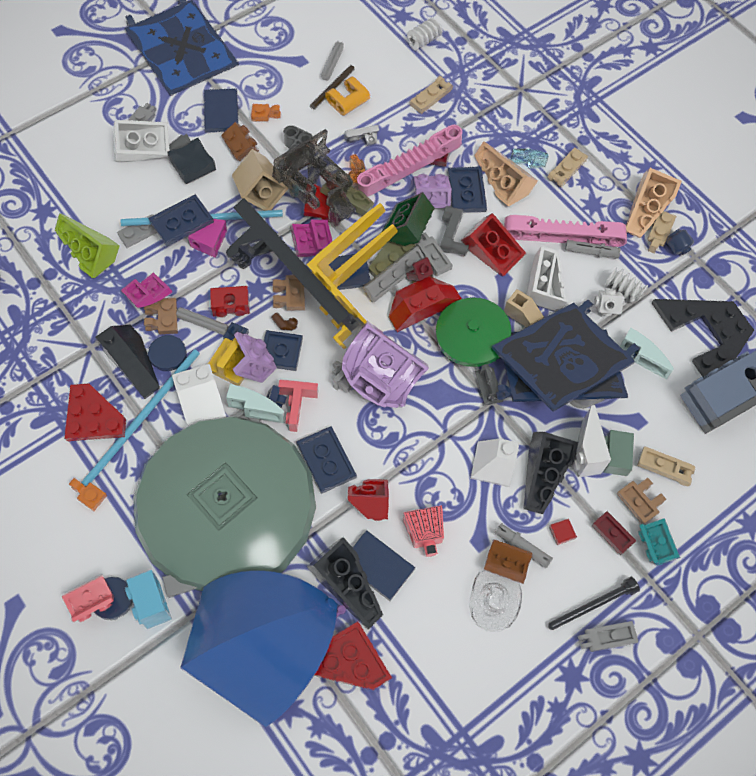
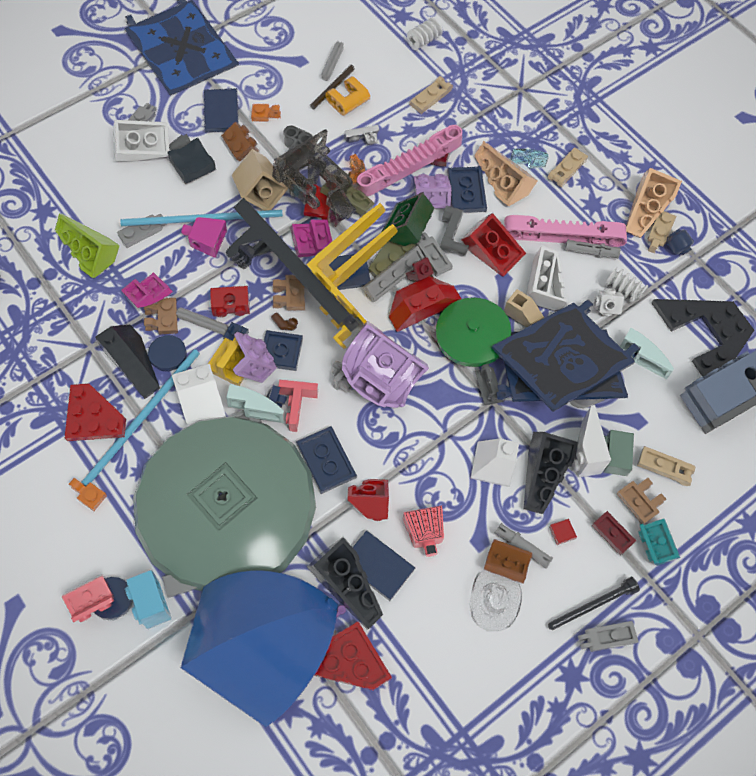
(181, 220): dark blue tile -> none

